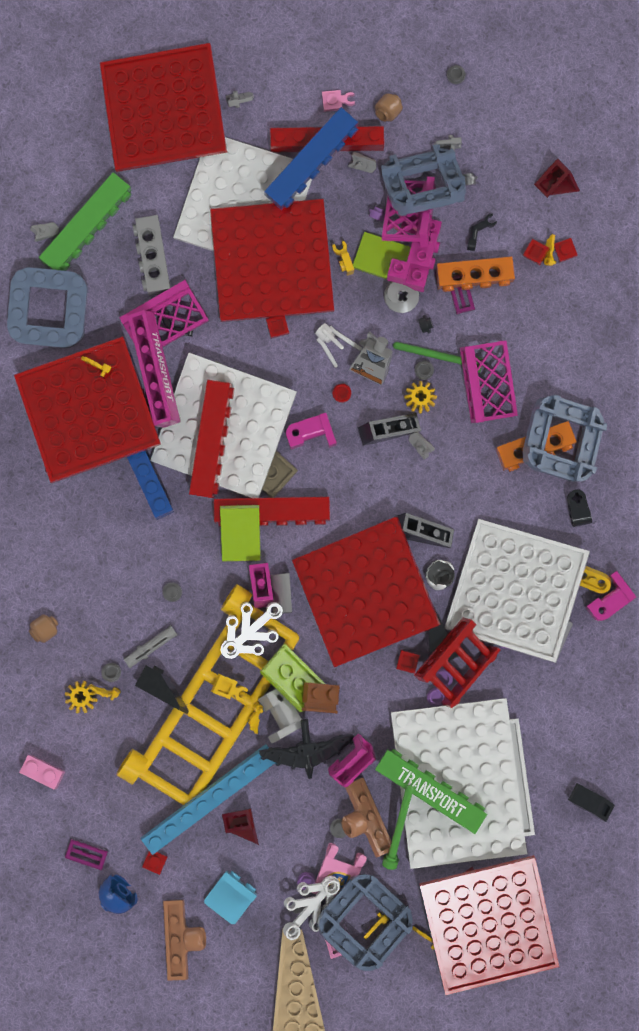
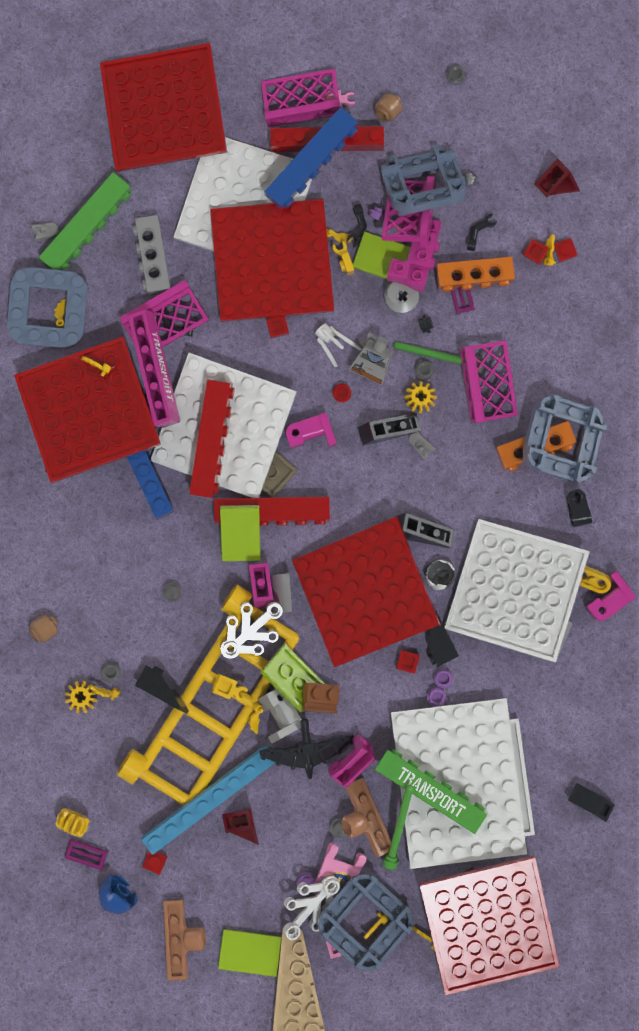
(42, 772): bright pink brick -> none
(59, 313): none -> yellow piece
(72, 822): none -> yellow gear
(143, 651): light grey pin -> none
(230, 897): medium azure bracket -> none
(235, 98): light grey piece -> none
(250, 952): none -> lime tile
(300, 112): none -> dark pink fence
(338, 237): none -> yellow piece
(359, 214): none -> black arm
(362, 163): light grey piece -> none
(440, 656): red fence -> none
(452, 143): light grey piece -> none

